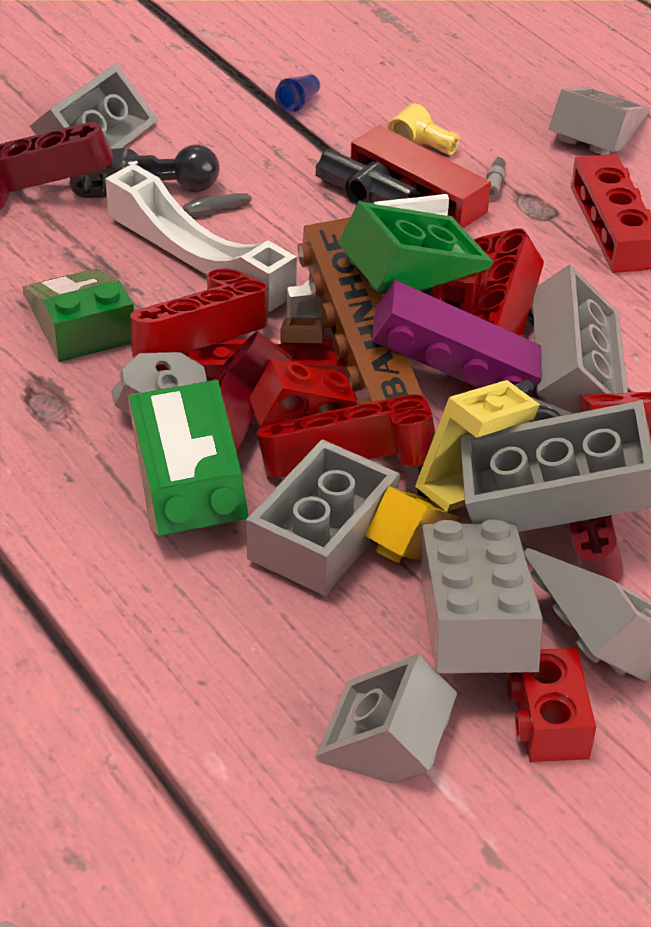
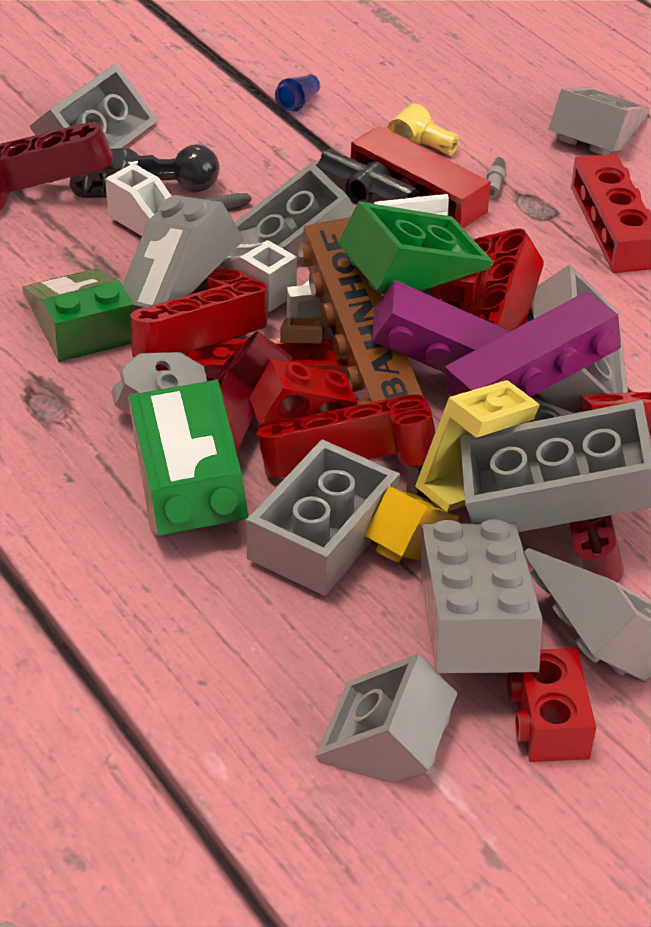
(180, 250): none -> light grey slope
(299, 202): none -> light grey slope
(541, 349): none -> magenta brick

